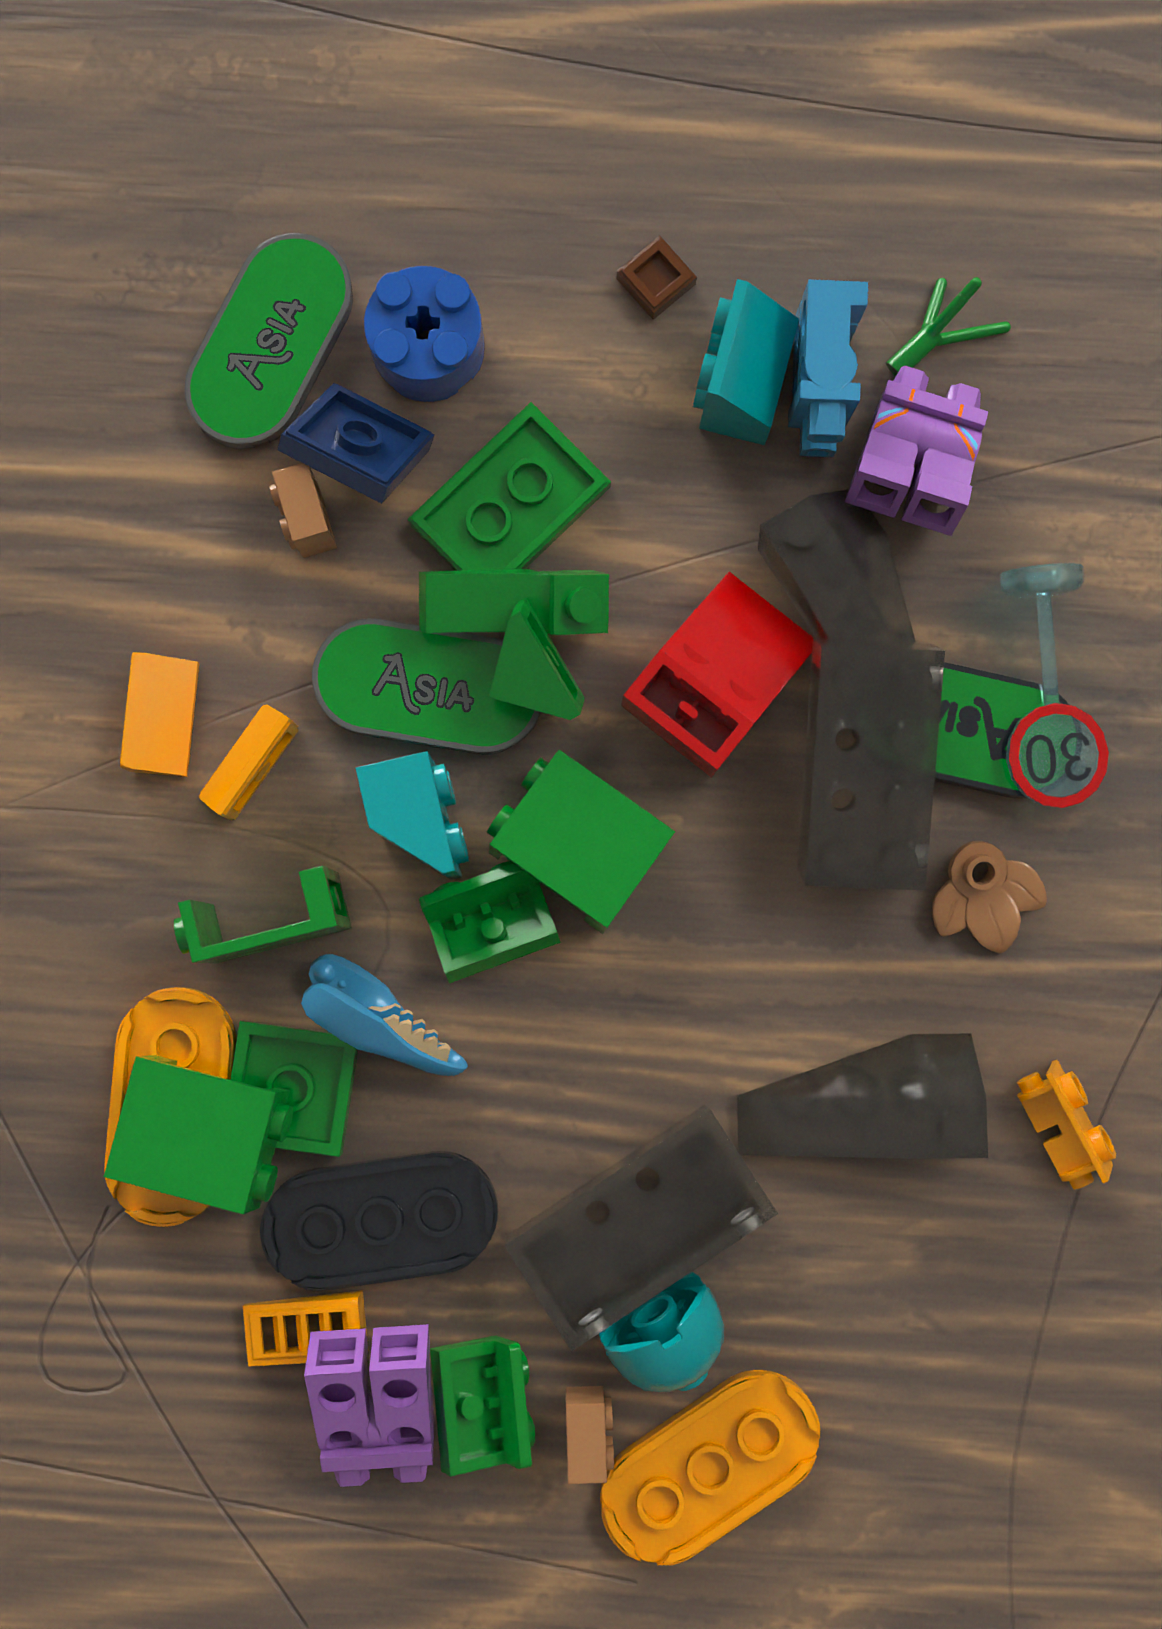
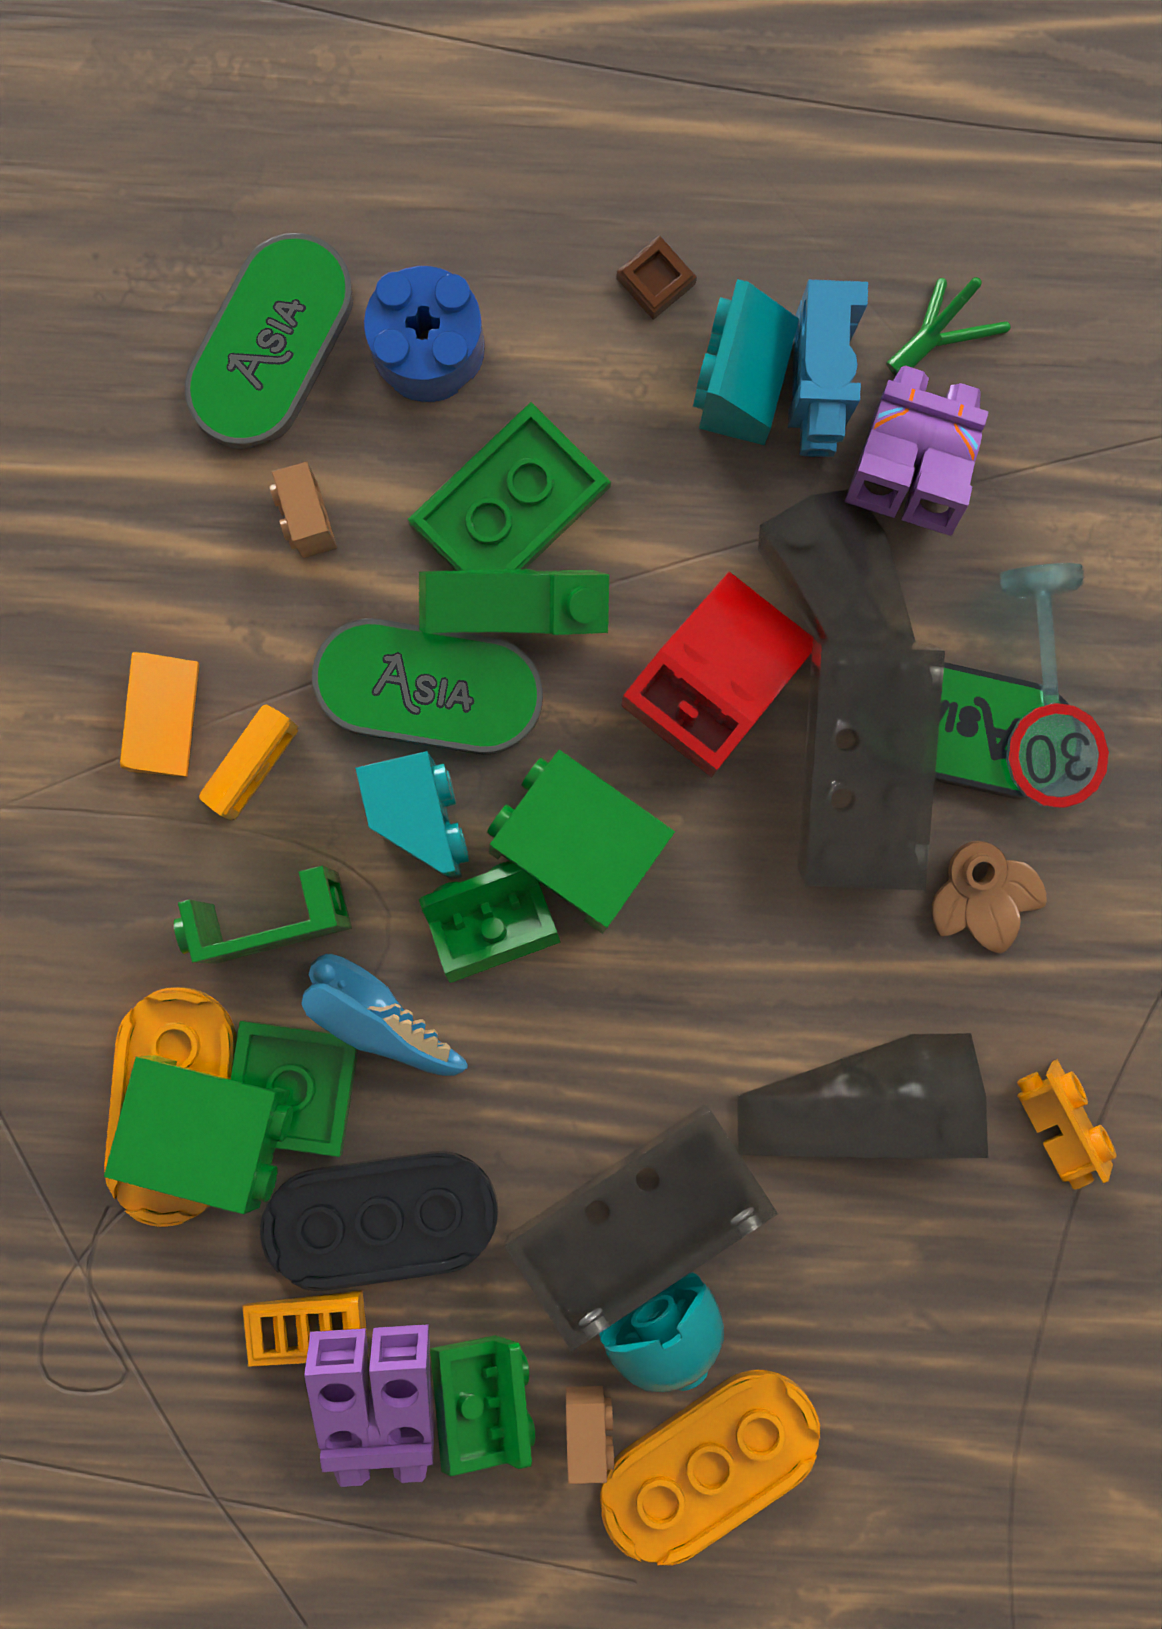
(356, 442): dark blue tile -> none
(532, 670): green slope -> none

